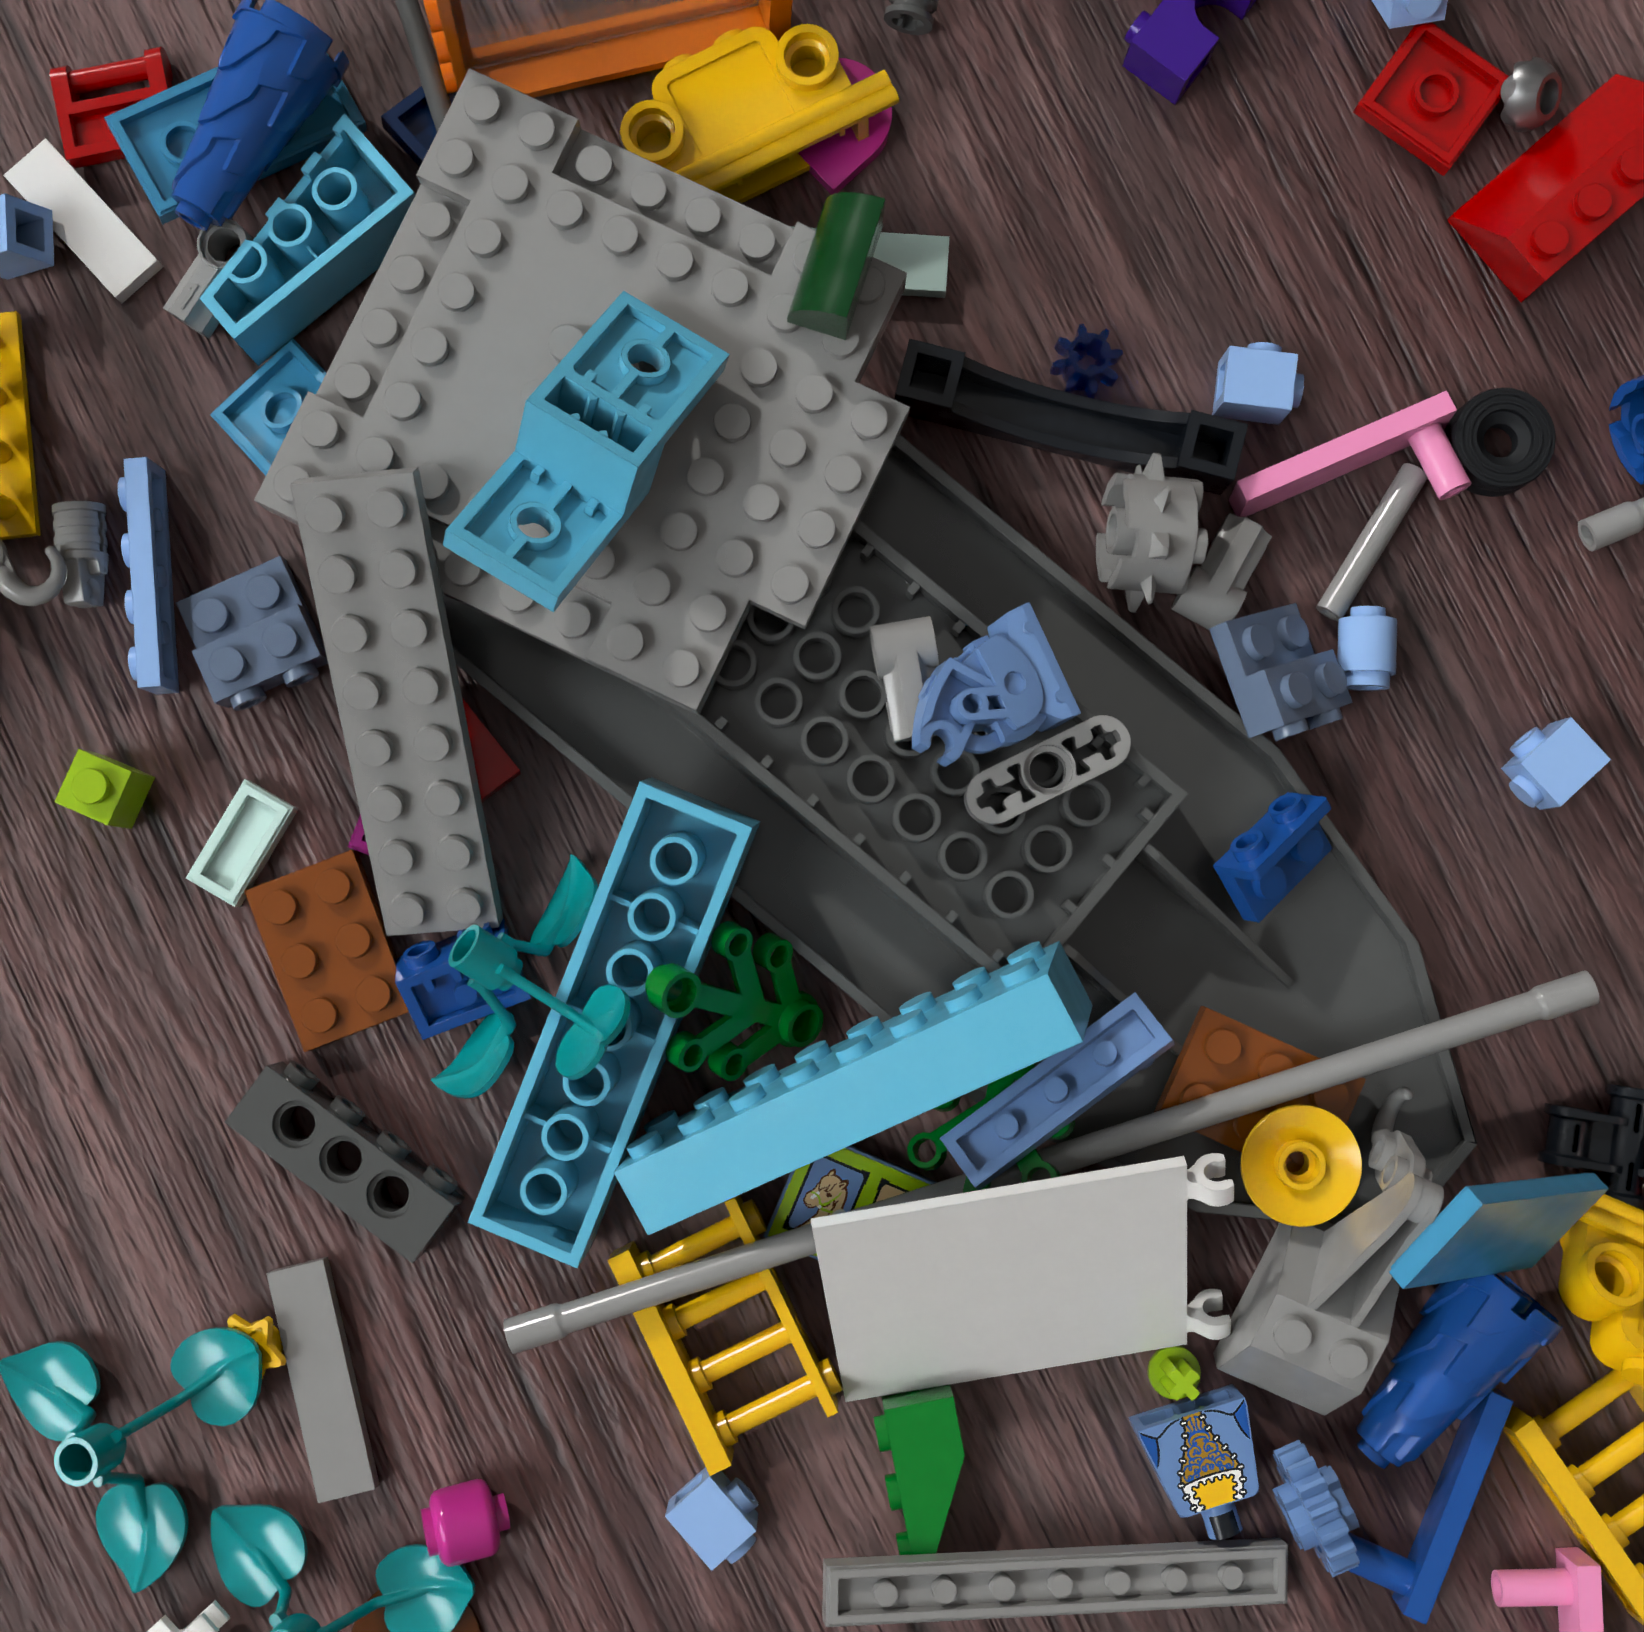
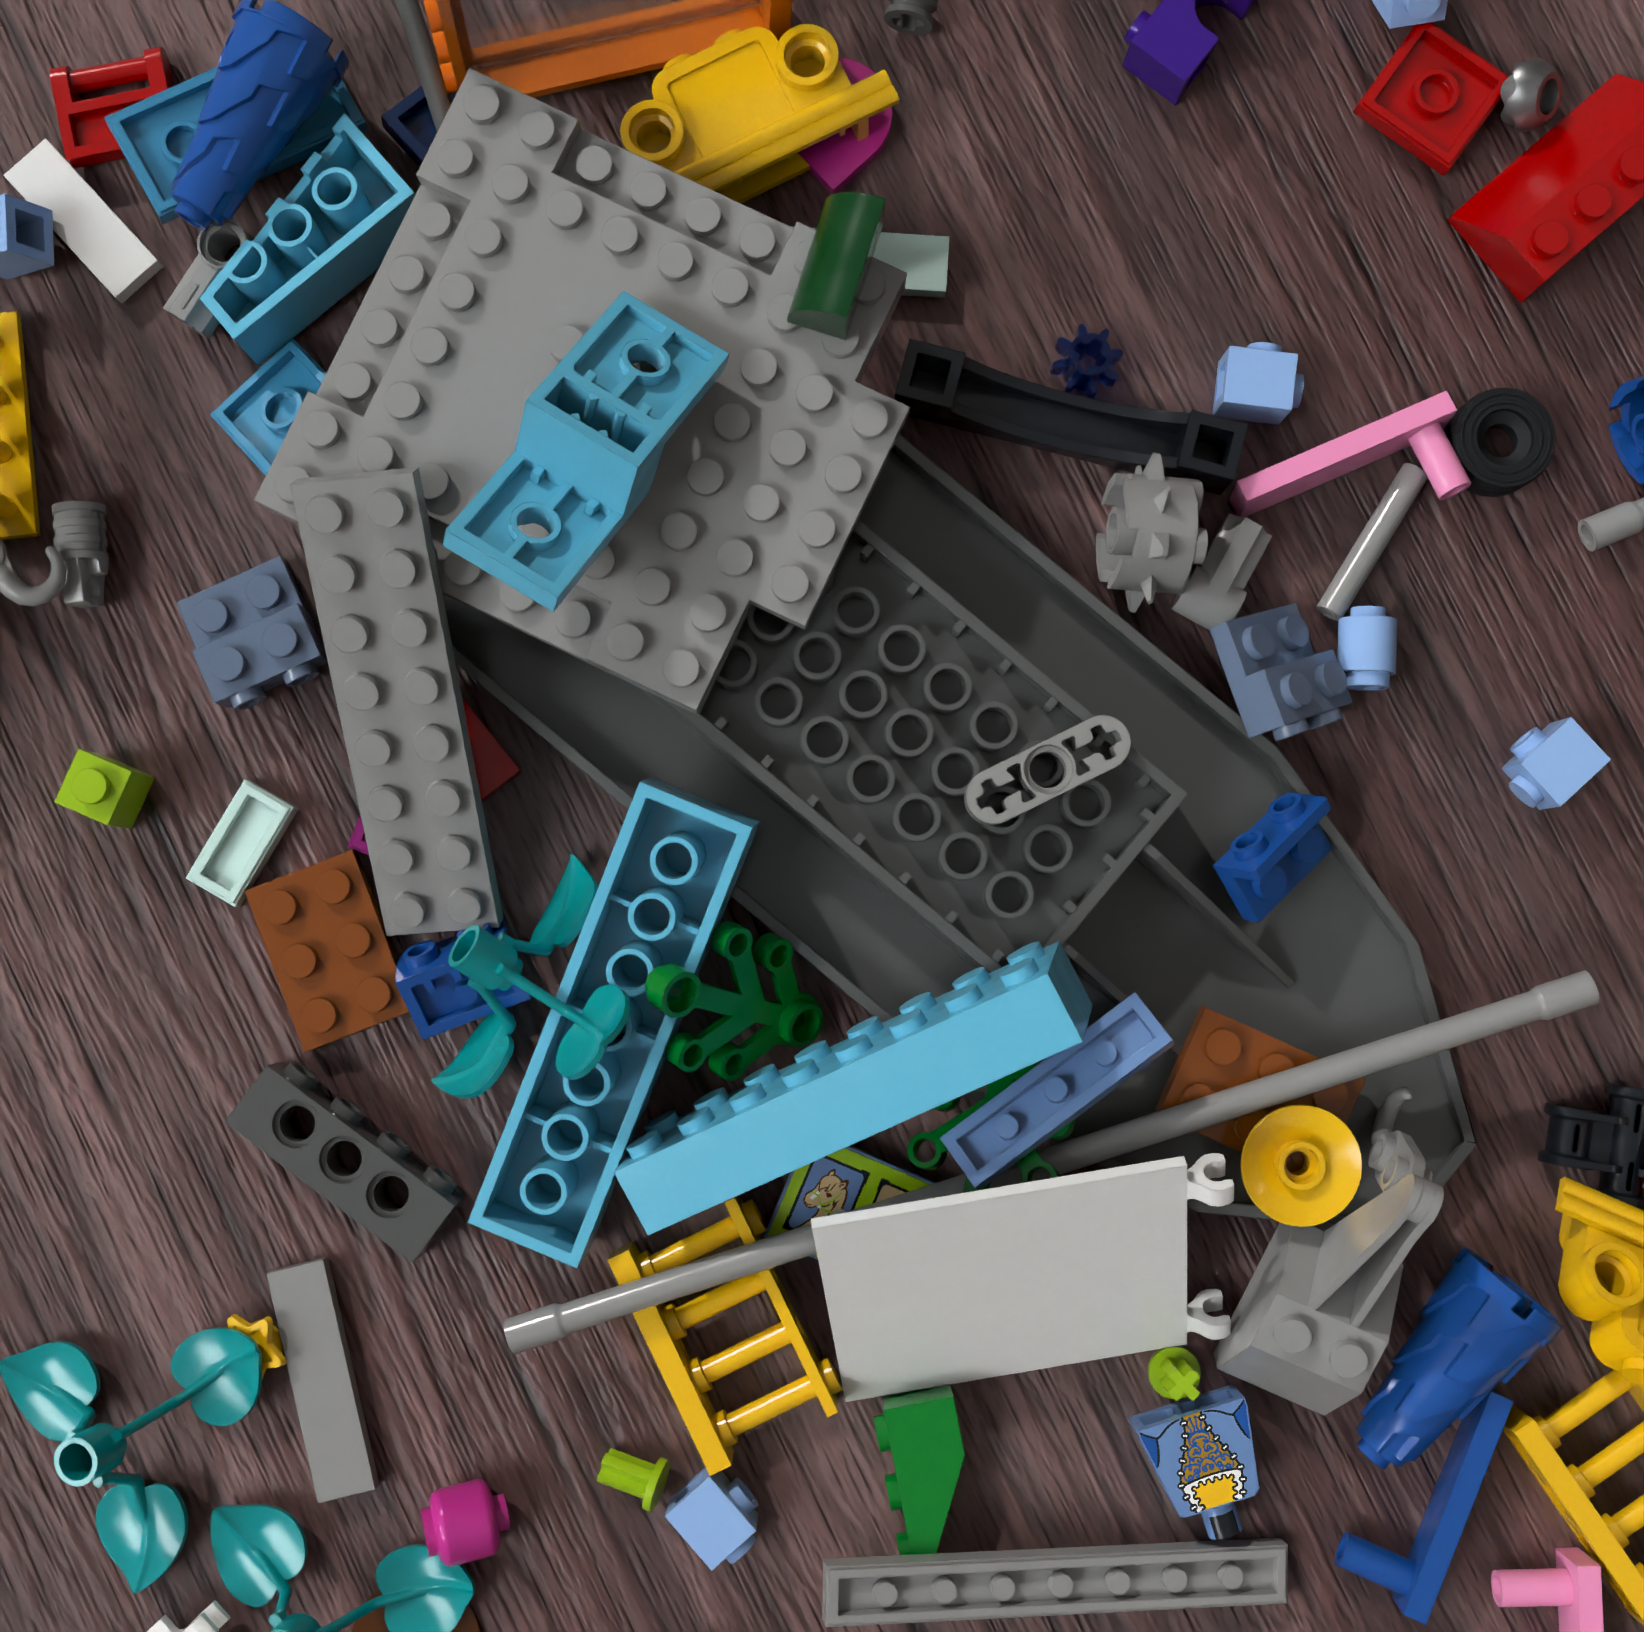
(148, 556): light blue plate -> none
(635, 1476): none -> lime piece
(904, 659): light grey piece -> none
(995, 686): medium blue piece -> none
(1316, 1508): medium blue gear -> none
(1497, 1229): dark azure tile -> none

